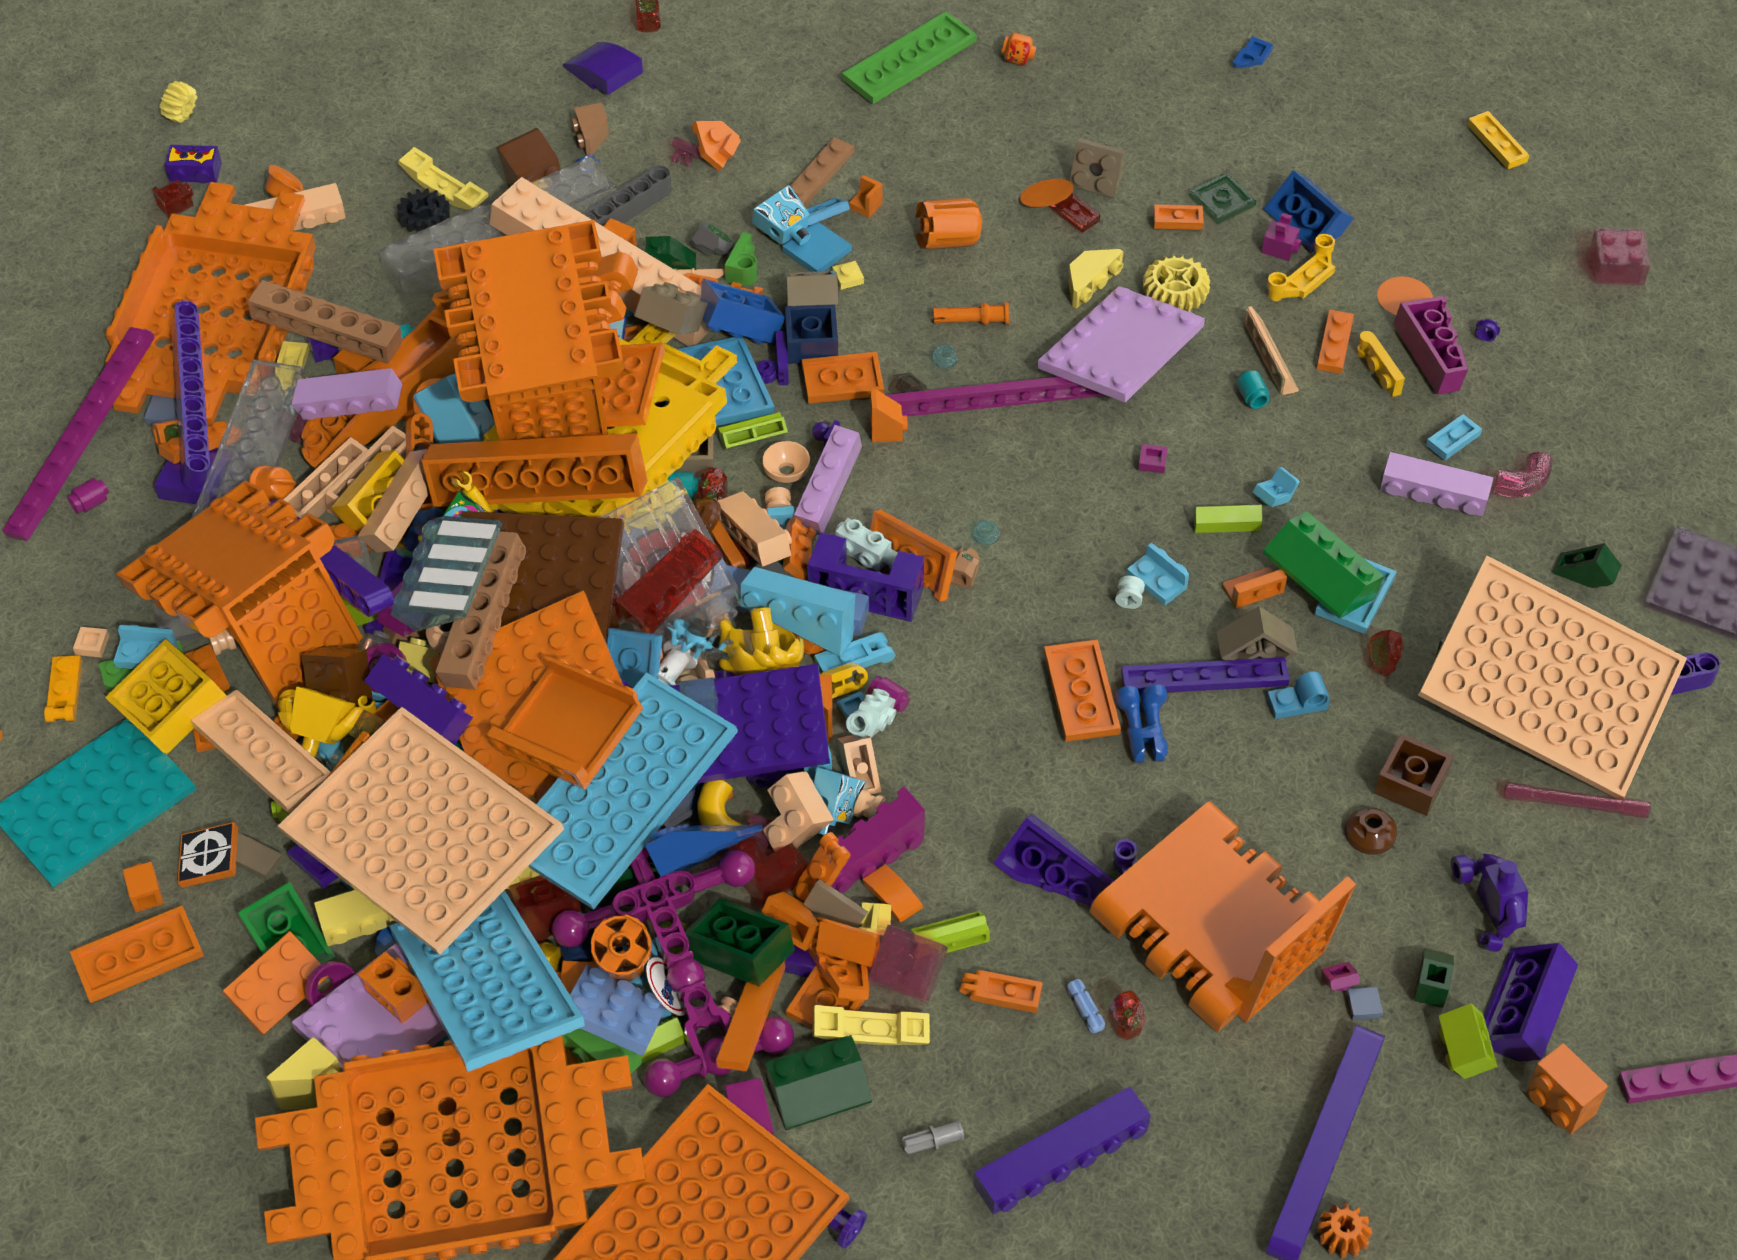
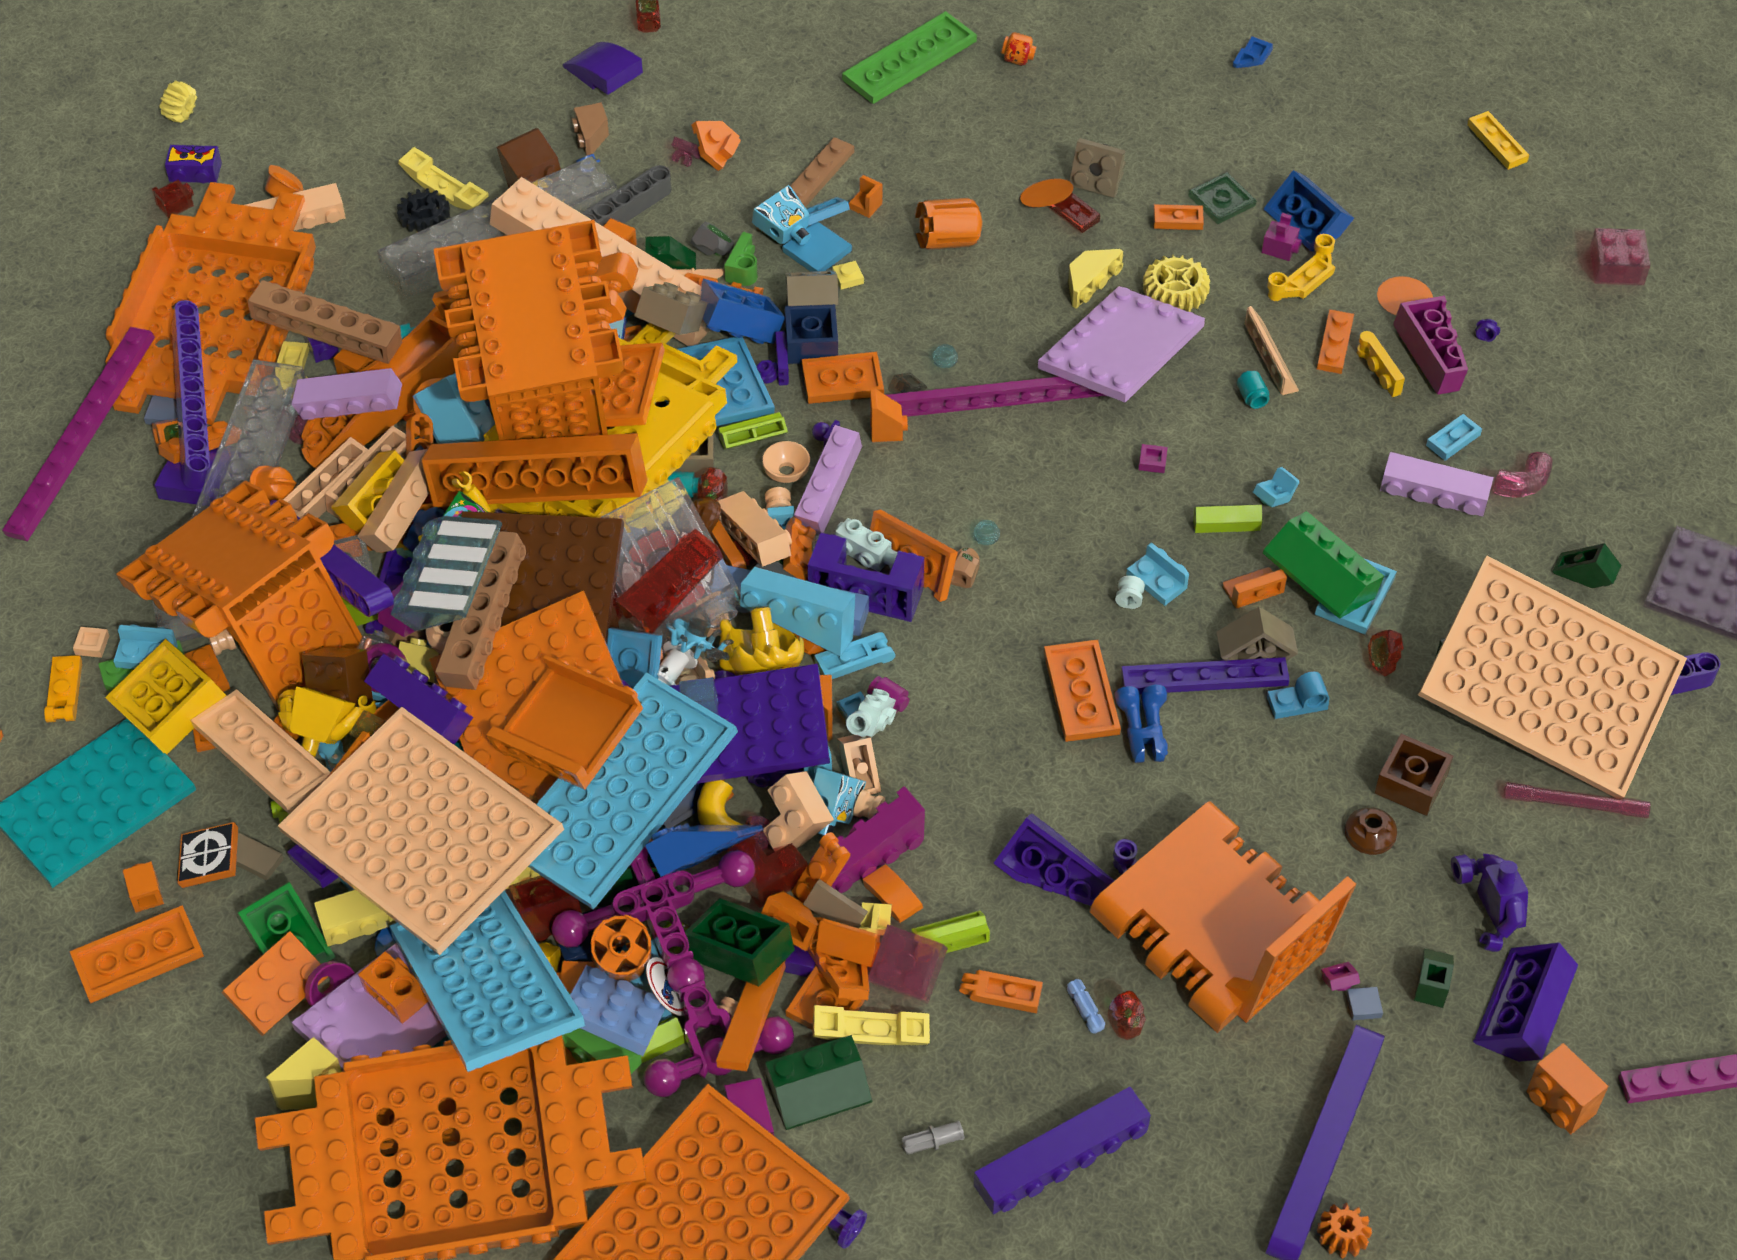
(88, 495): magenta brick -> none
(843, 675): yellow beam -> none
(984, 314): orange pin -> none
(1467, 1041): lime brick -> none

